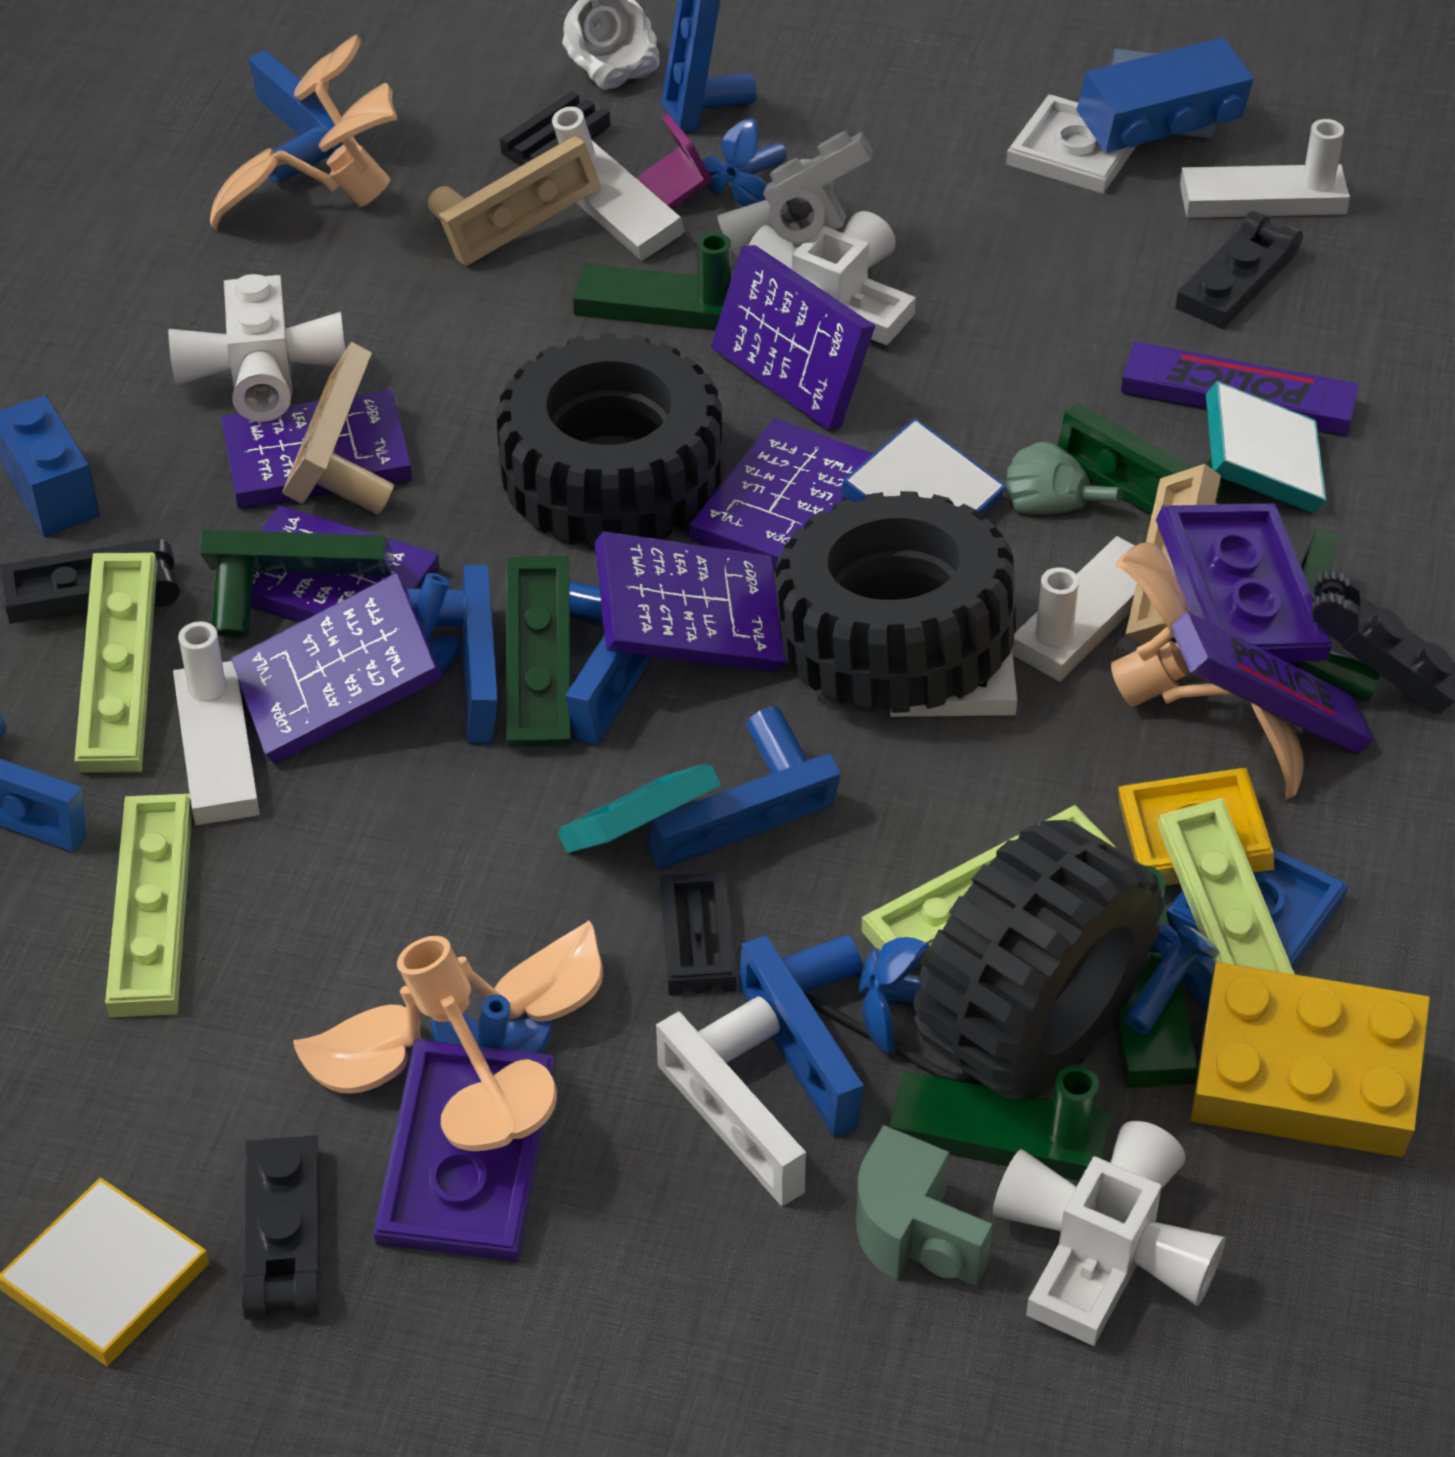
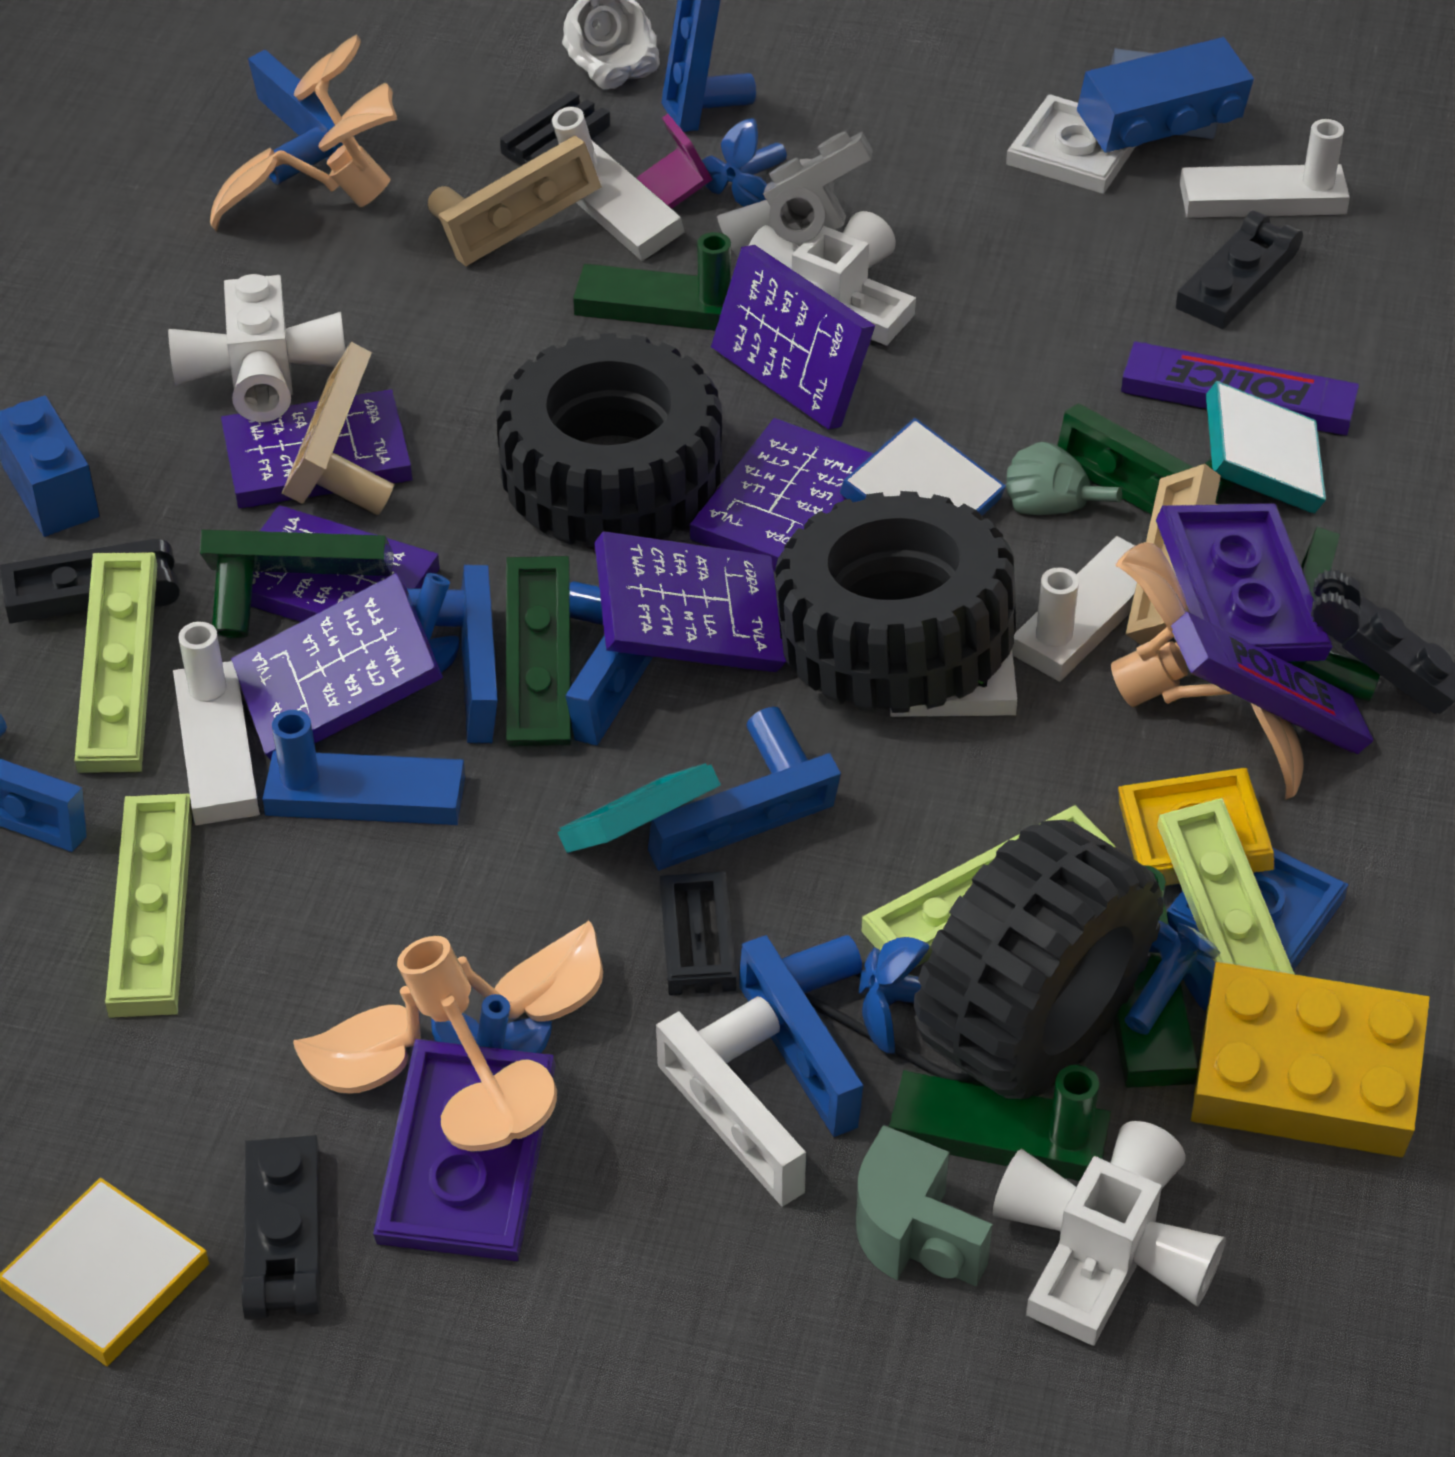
(356, 785): none -> blue piece

